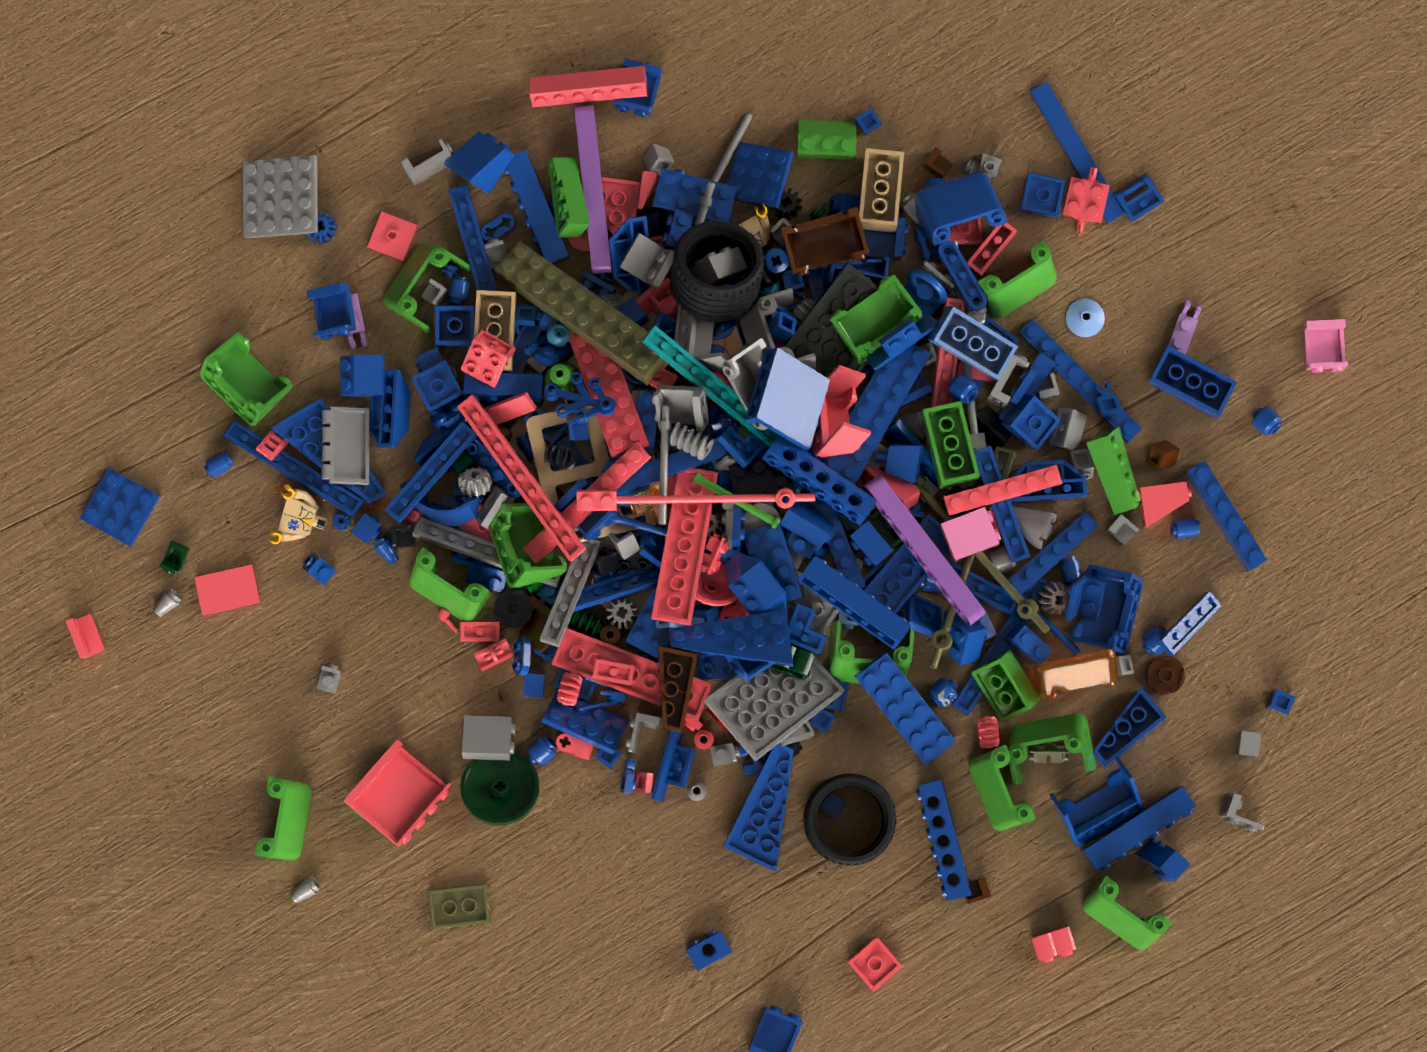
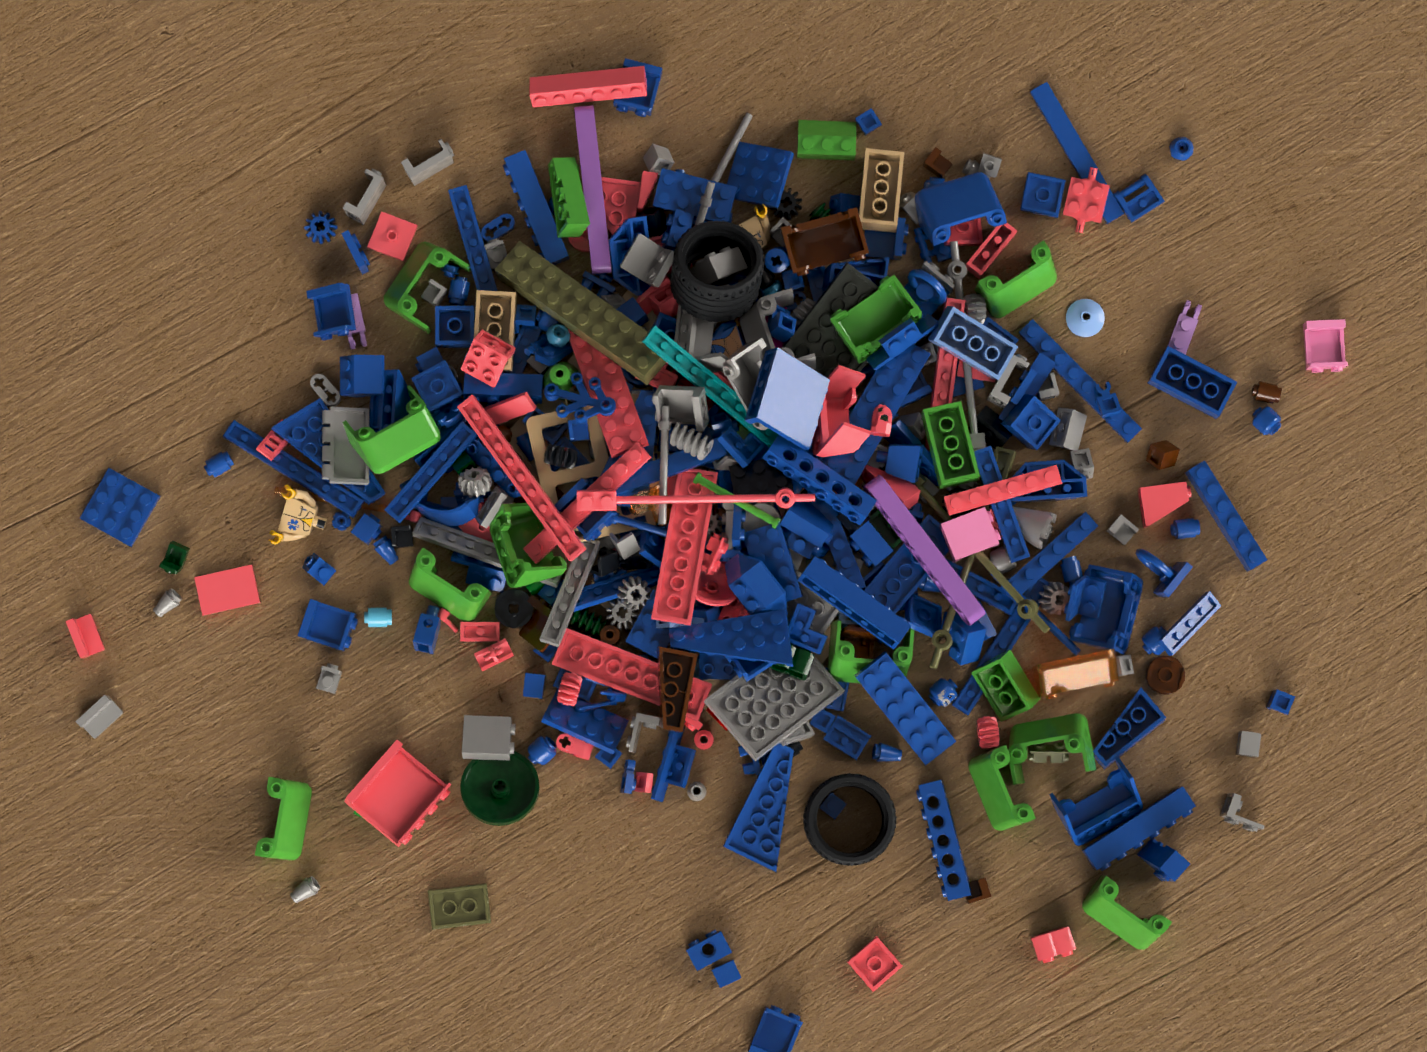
(99, 716): none -> light grey panel
(243, 380): bright green windscreen -> none
(280, 197): light grey plate -> none
(322, 393): none -> light grey beam
(328, 625): none -> blue panel
(354, 246): none -> blue plate
(369, 198): none -> light grey panel
(378, 617): none -> medium azure brick
(397, 441): none -> bright green windscreen
(426, 638): none -> blue torso
(481, 161): blue slope -> none
(521, 660): blue plate -> none
(613, 672): coral plate -> none
(625, 594): none -> light grey gear
(724, 754): light grey bracket -> none
(726, 973): none -> blue panel
(847, 737): none -> blue plate
(861, 640): none -> reddish brown bracket
(881, 421): none -> coral rock
(884, 753): none -> blue cone
(962, 276): blue plate -> none
(962, 389): blue head -> none
(1028, 644): blue brick -> none
(1114, 470): bright green wedge -> none
(1169, 576): none -> blue tile
(1180, 154): none -> blue plate
(1266, 392): none -> reddish brown brick

